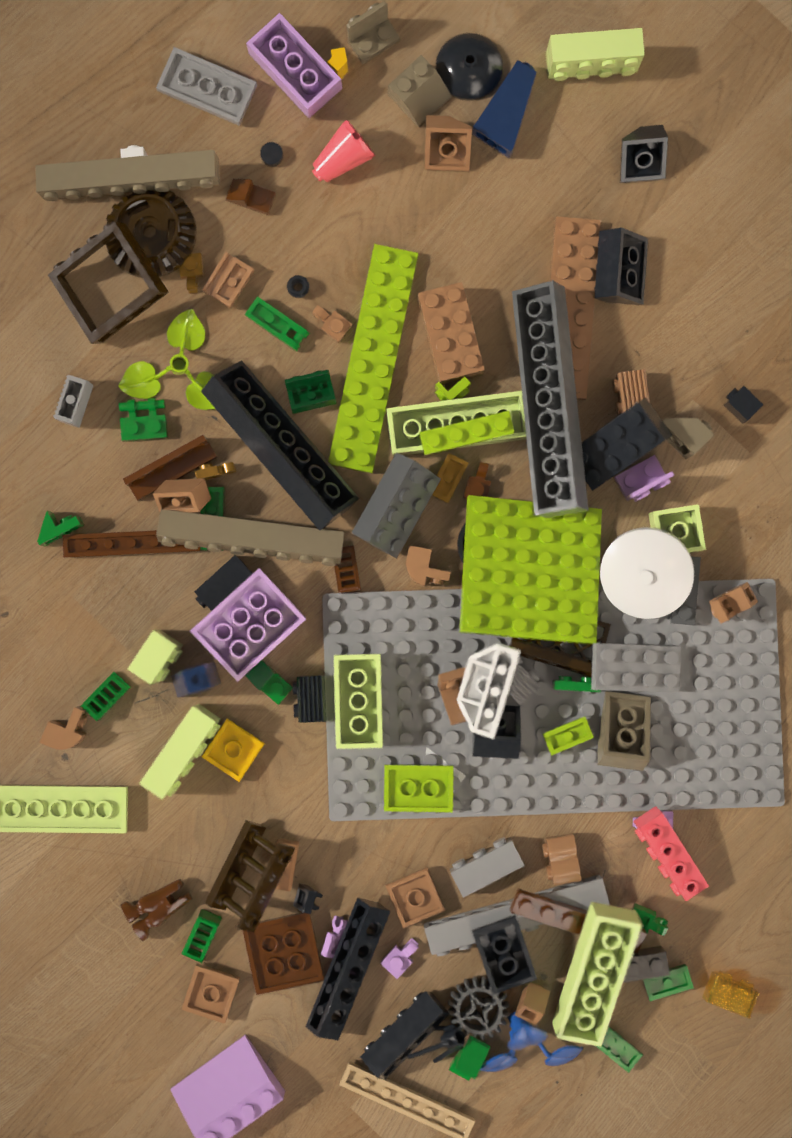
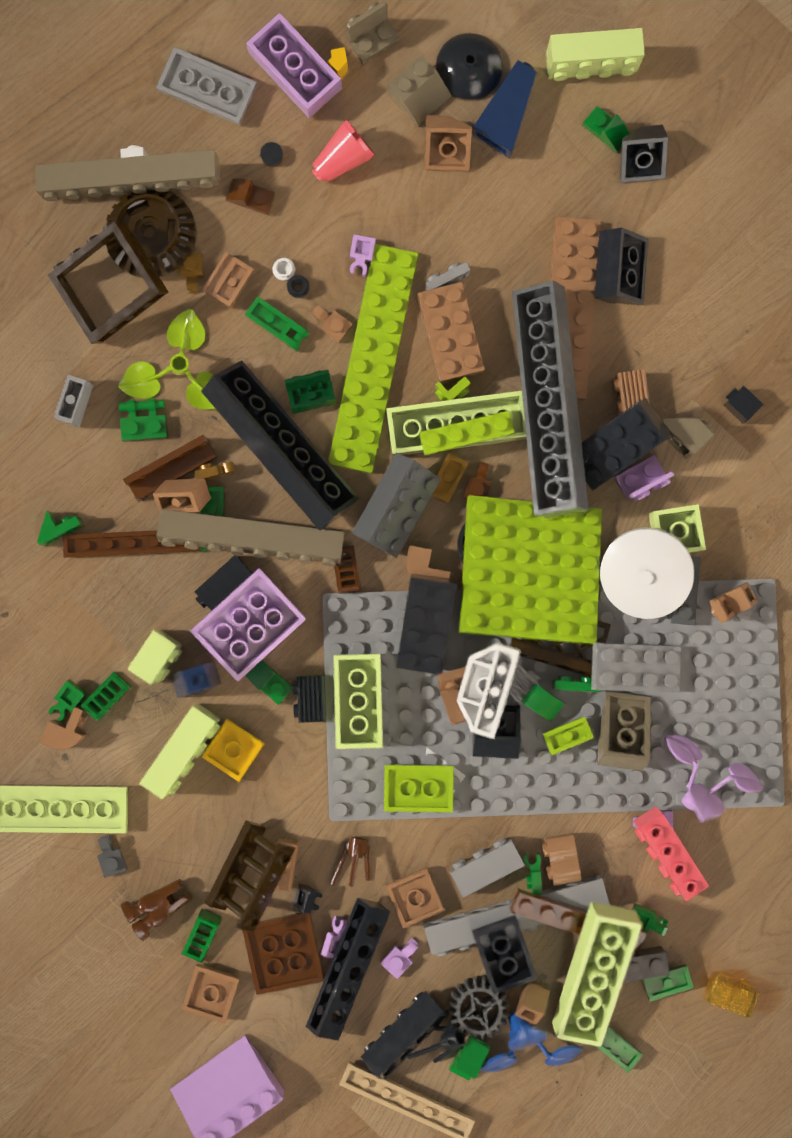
(68, 697): none -> green plate
(111, 859): none -> dark grey plate
(283, 269): none -> white plate
(356, 849): none -> reddish brown plant
(361, 251): none -> lavender plate
(426, 624): none -> black brick
(455, 273): none -> light grey plate
(533, 880): none -> green plate
(543, 702): none -> green slope
(606, 128): none -> green slope
(698, 797): none -> lavender plant

